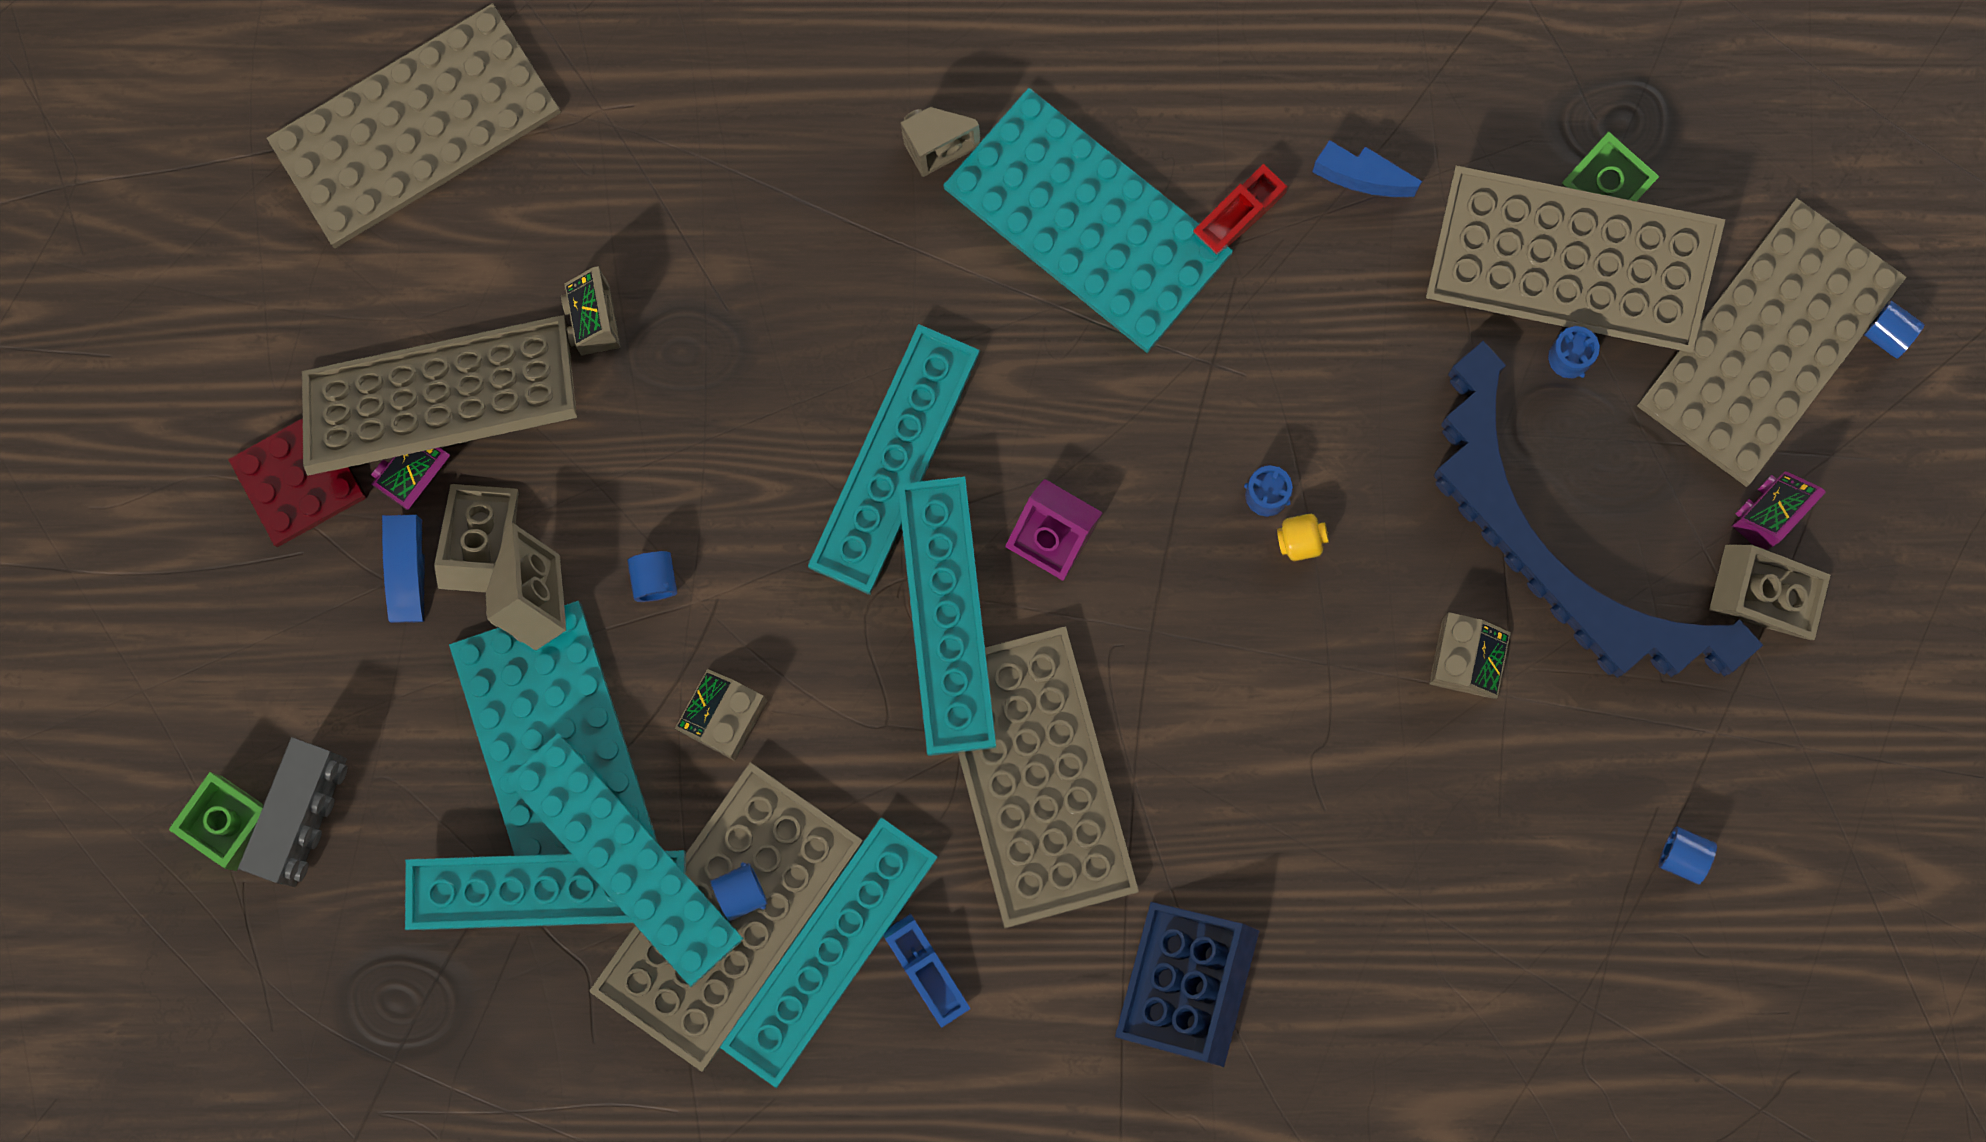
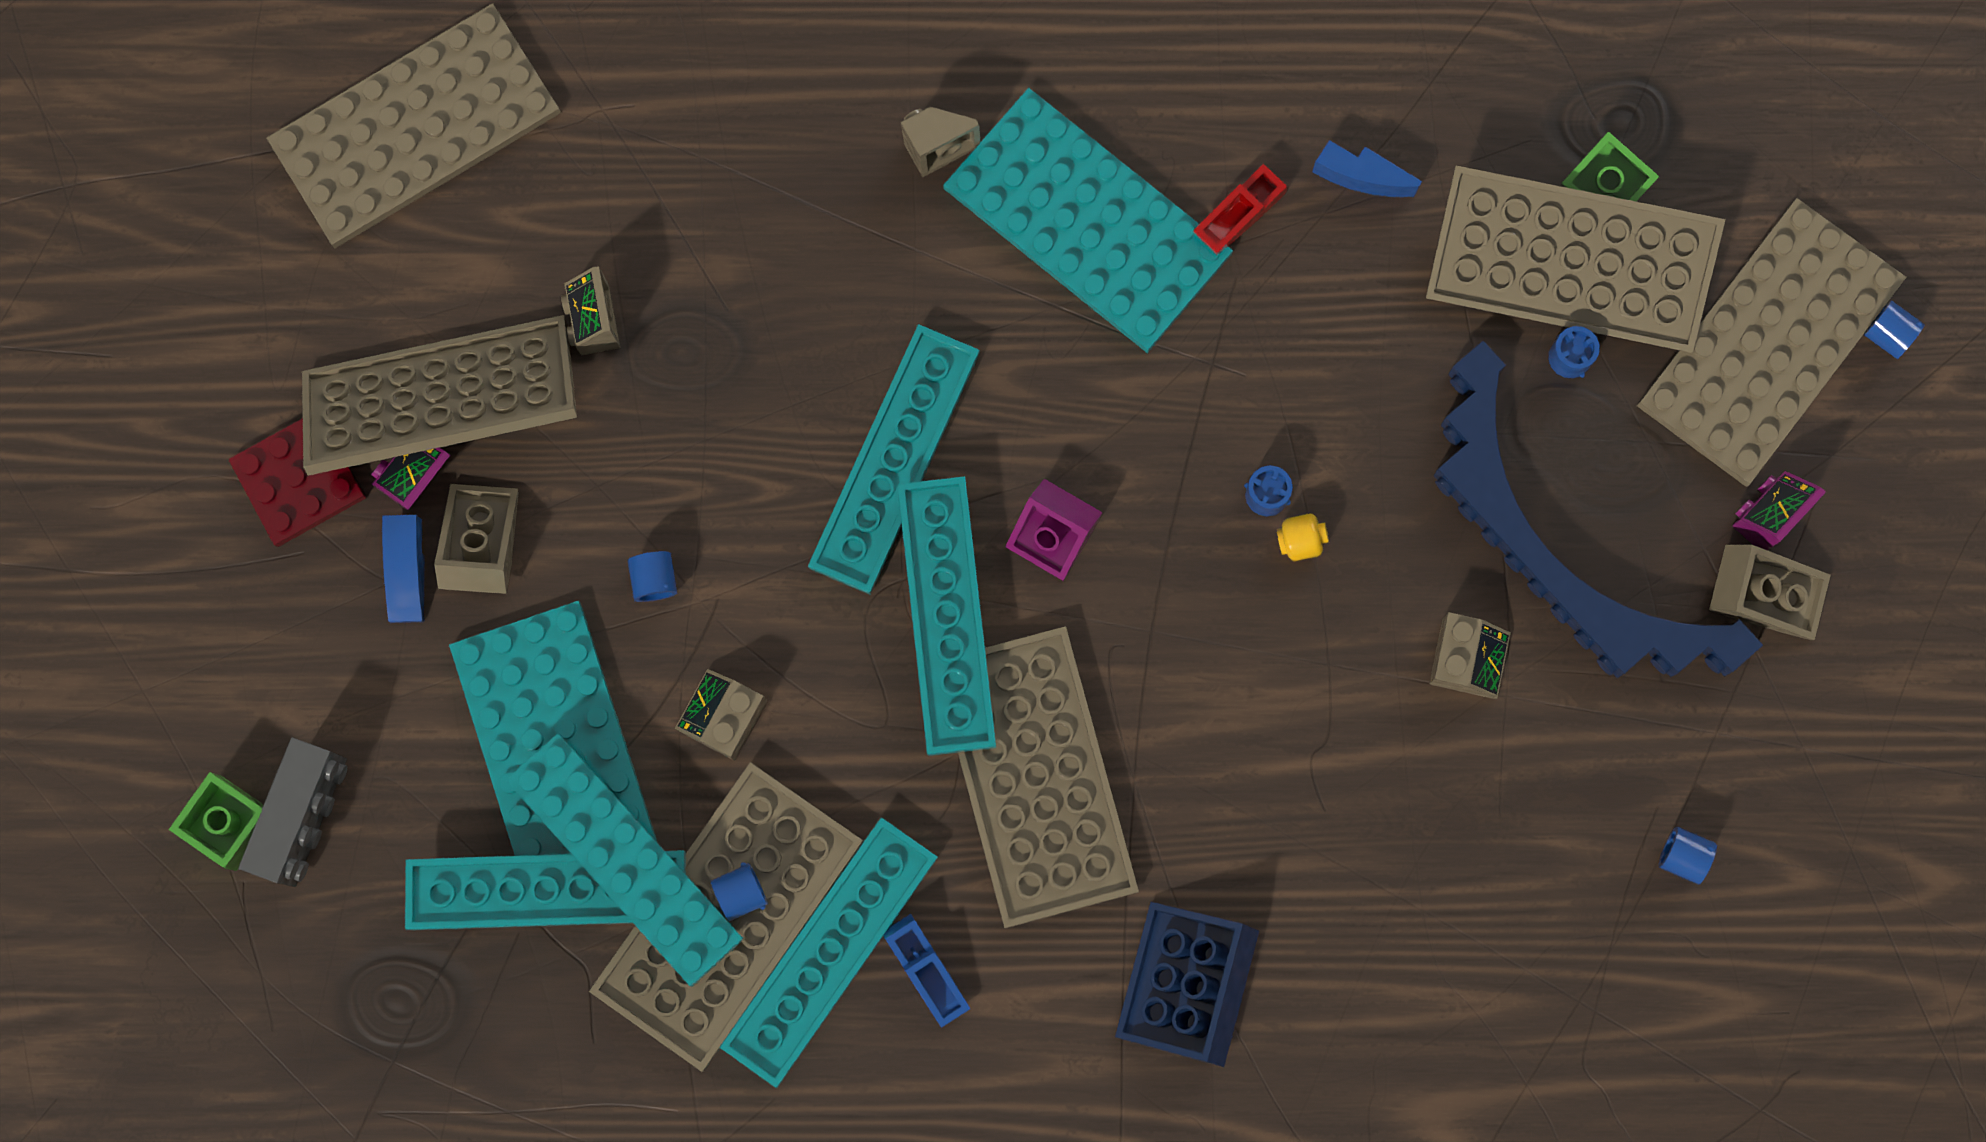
(526, 590): dark tan slope -> none

